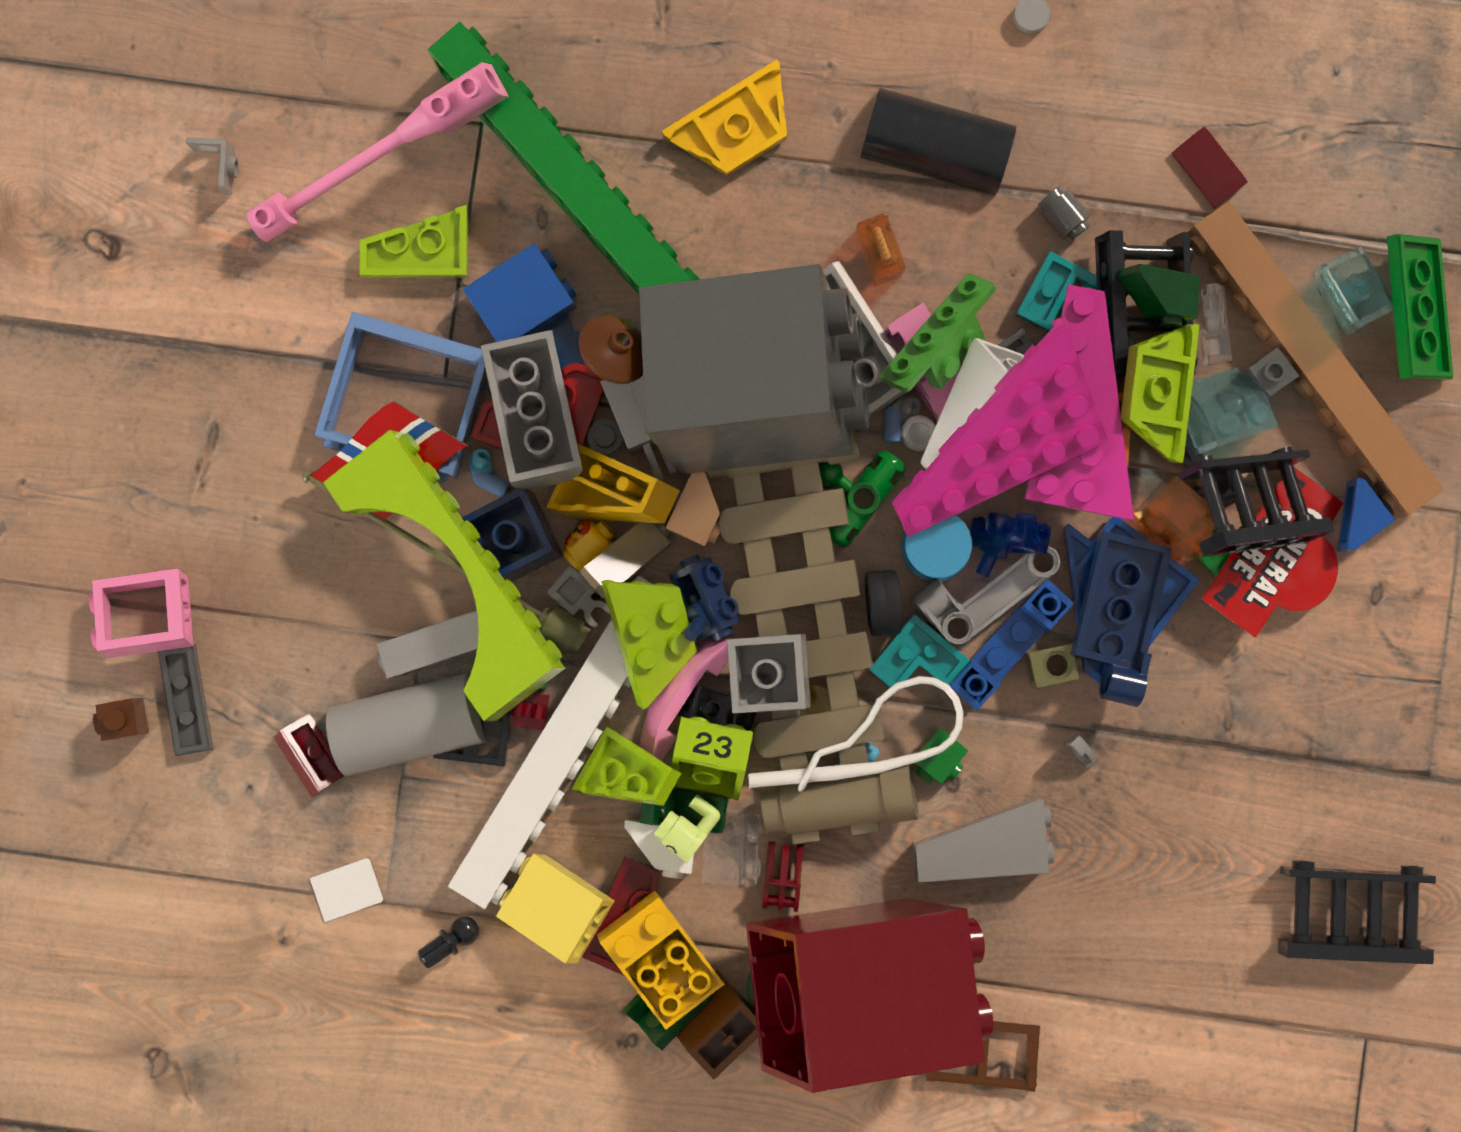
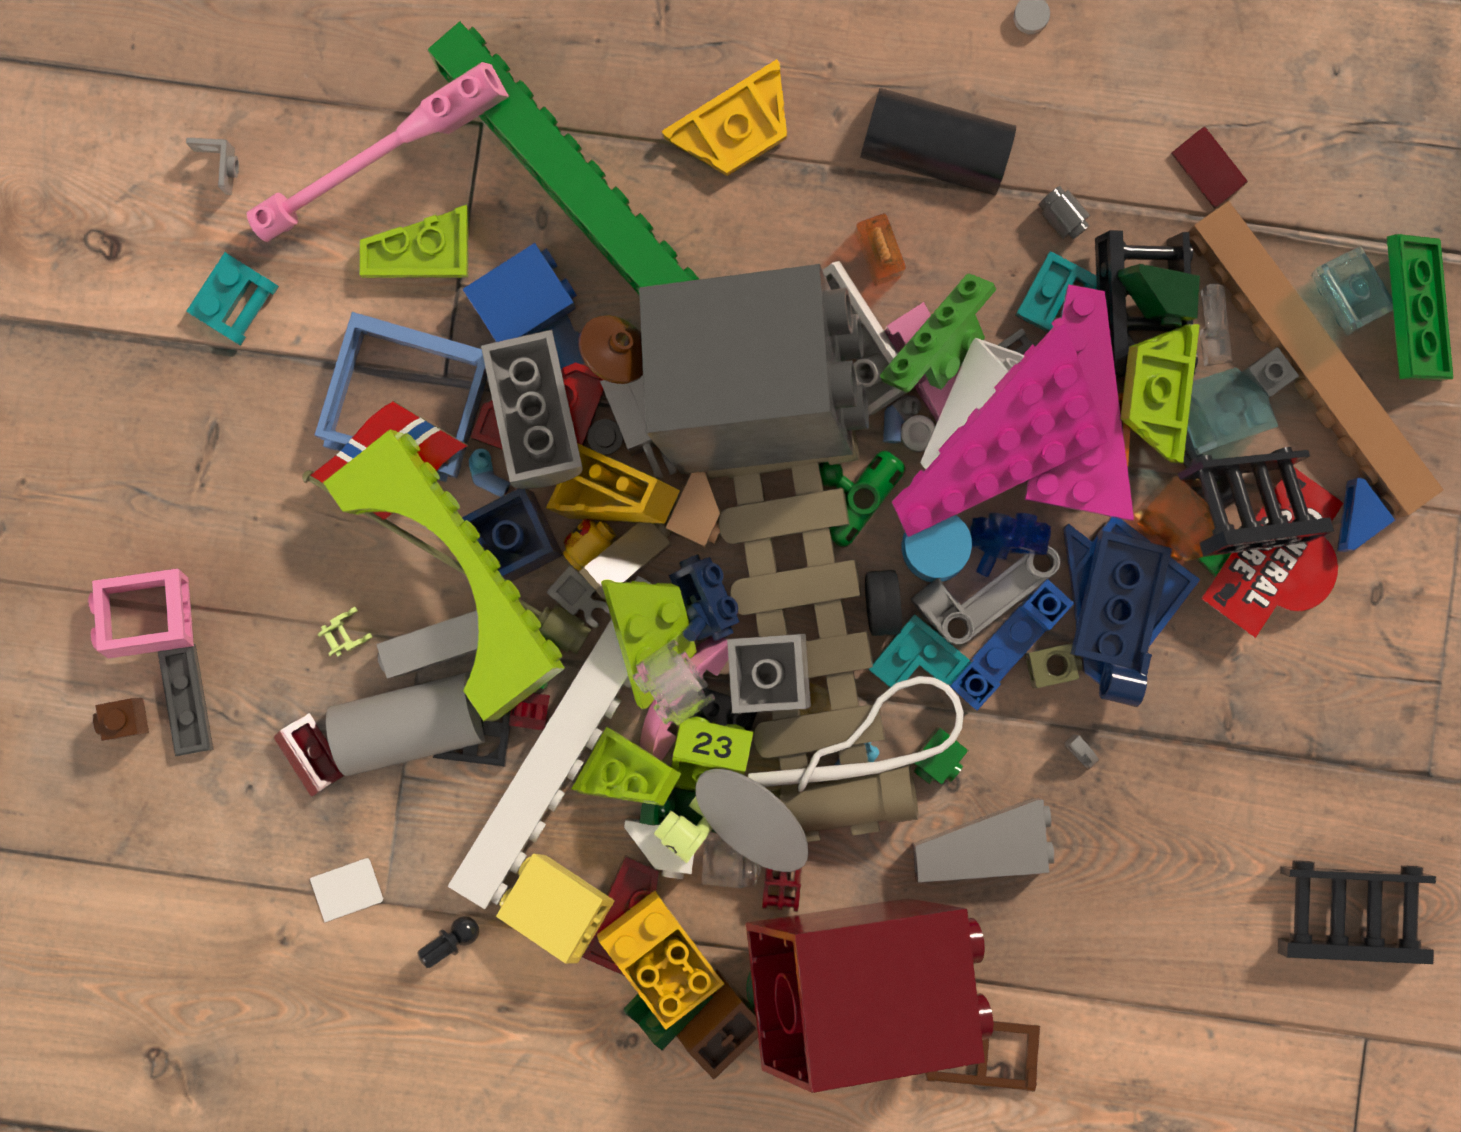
(224, 291): none -> teal plate
(337, 622): none -> yellowish green piece
(673, 684): none -> clear brick
(752, 820): none -> light grey shield

